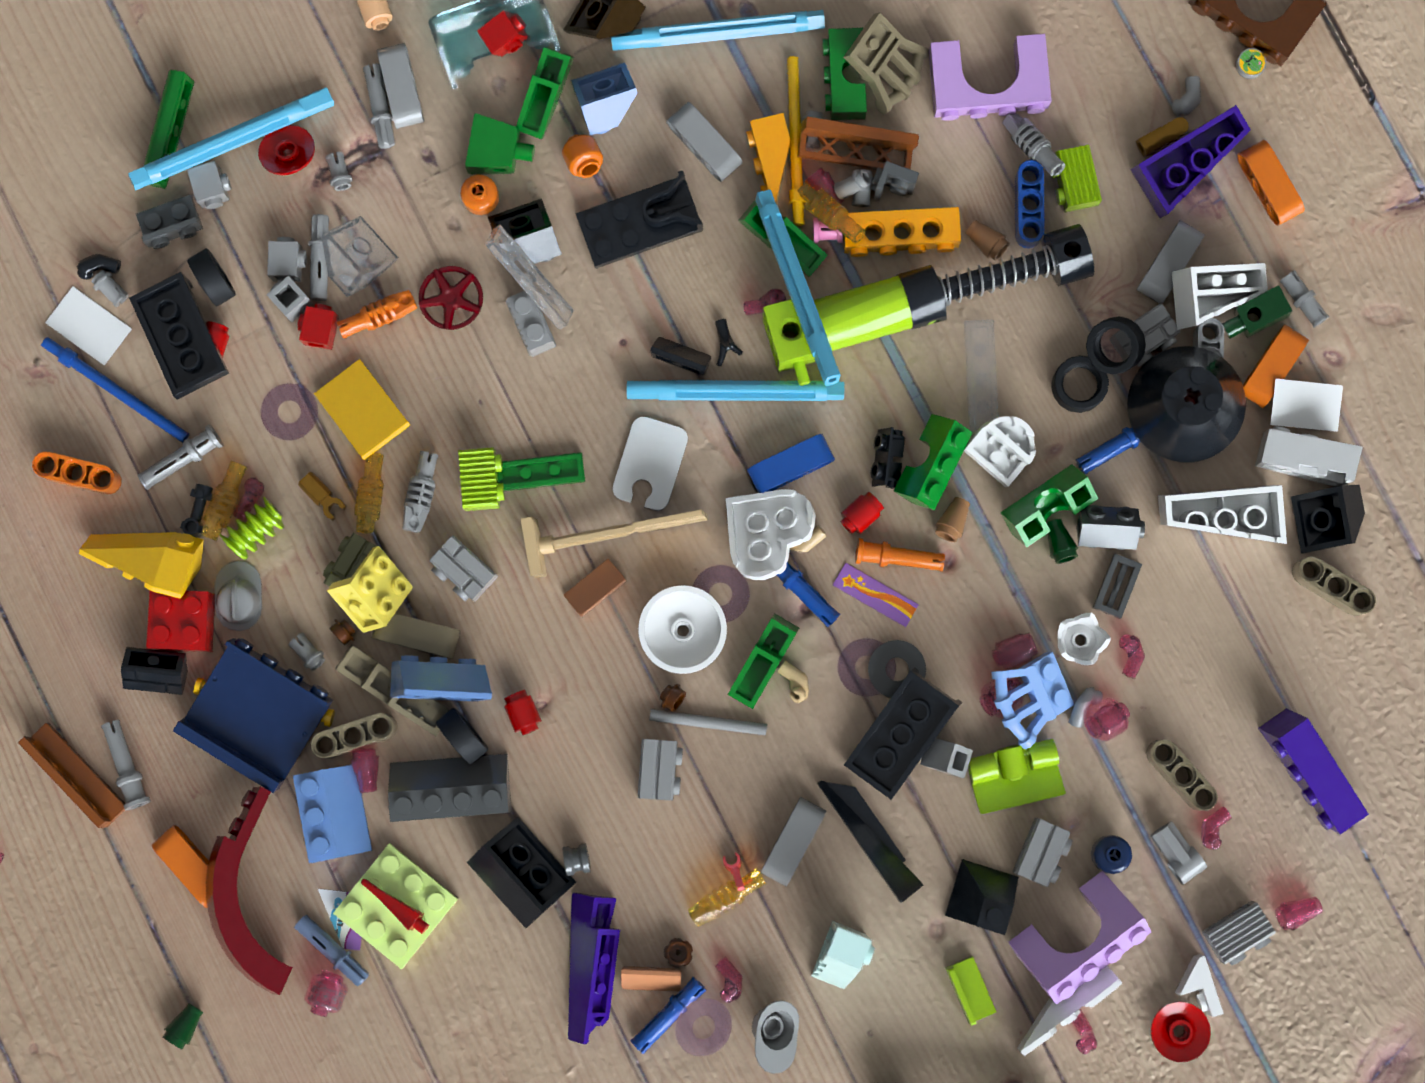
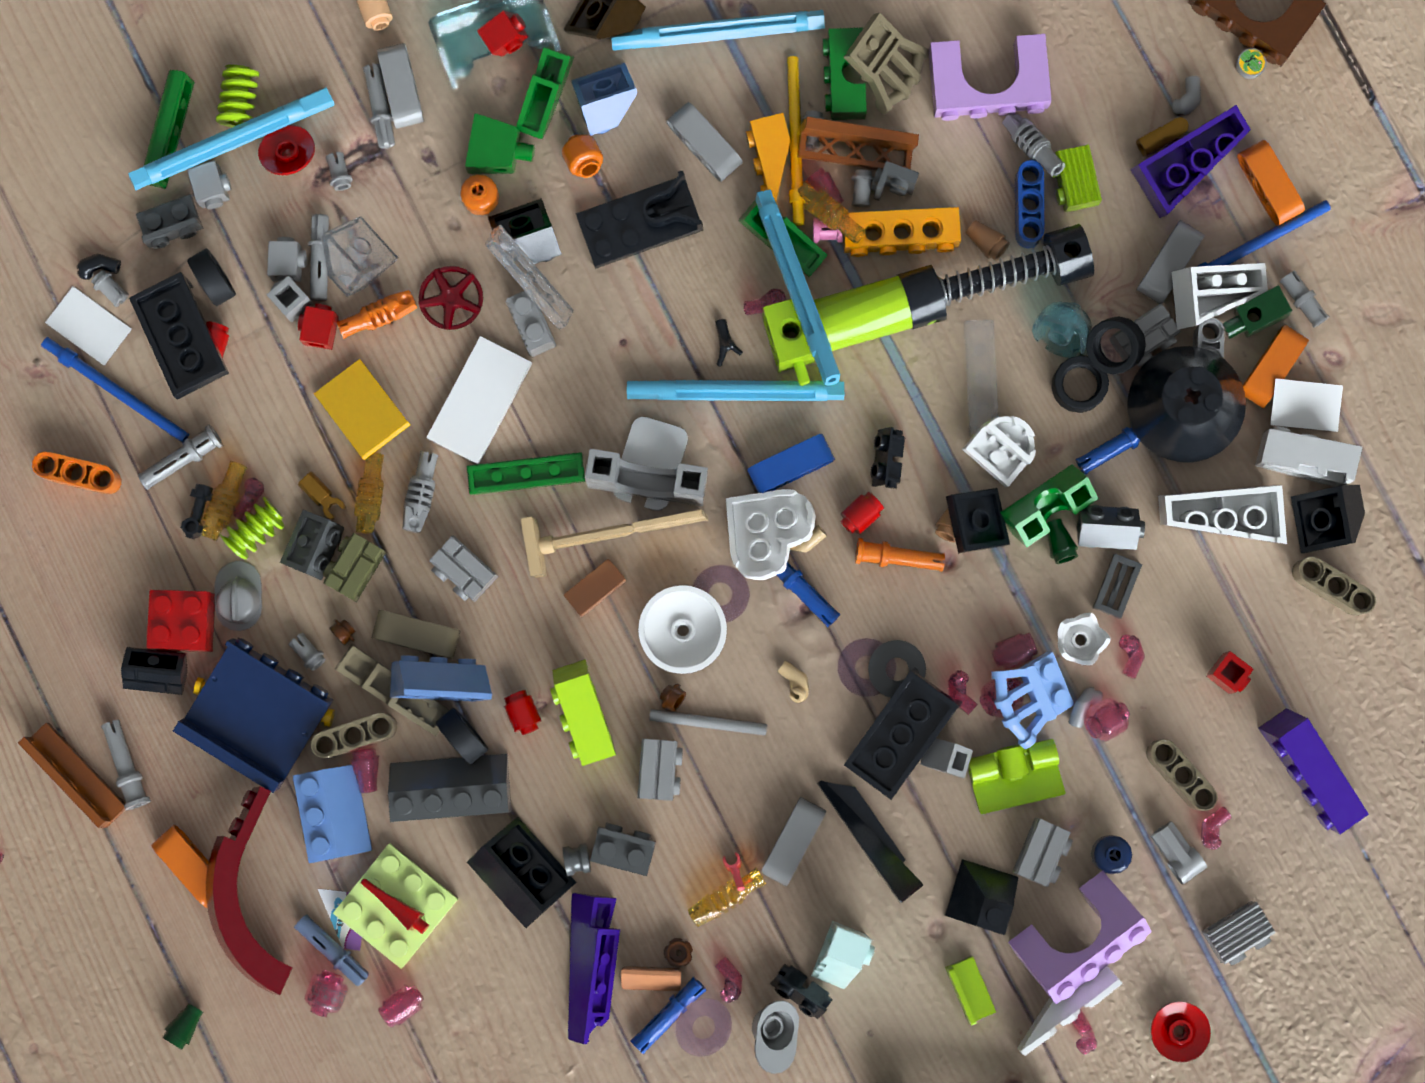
(161, 560): yellow wedge -> none
(235, 95): none -> lime piece
(294, 430): piece -> none
(312, 544): none -> dark grey bracket
(372, 591): light yellow bracket -> none
(401, 1005): none -> clear pink brick
(479, 400): none -> white tile
(480, 479): lime brick -> none
(582, 713): none -> lime wedge
(623, 850): none -> dark grey bracket
(680, 356): black slope -> none
(680, 485): none -> light grey arch
(763, 661): green slope -> none
(811, 1001): none -> black hinge
(857, 181): light grey pin -> none
(875, 594): medium lavender sticker -> none
(928, 481): green arch -> none
(957, 691): none -> clear pink arm
(977, 520): none -> black tile
(1063, 328): none -> clear light blue cylinder
(1199, 978): white slope -> none
(1230, 673): none -> red brick
(1270, 235): none -> blue bar
(1298, 912): clear pink cone -> none

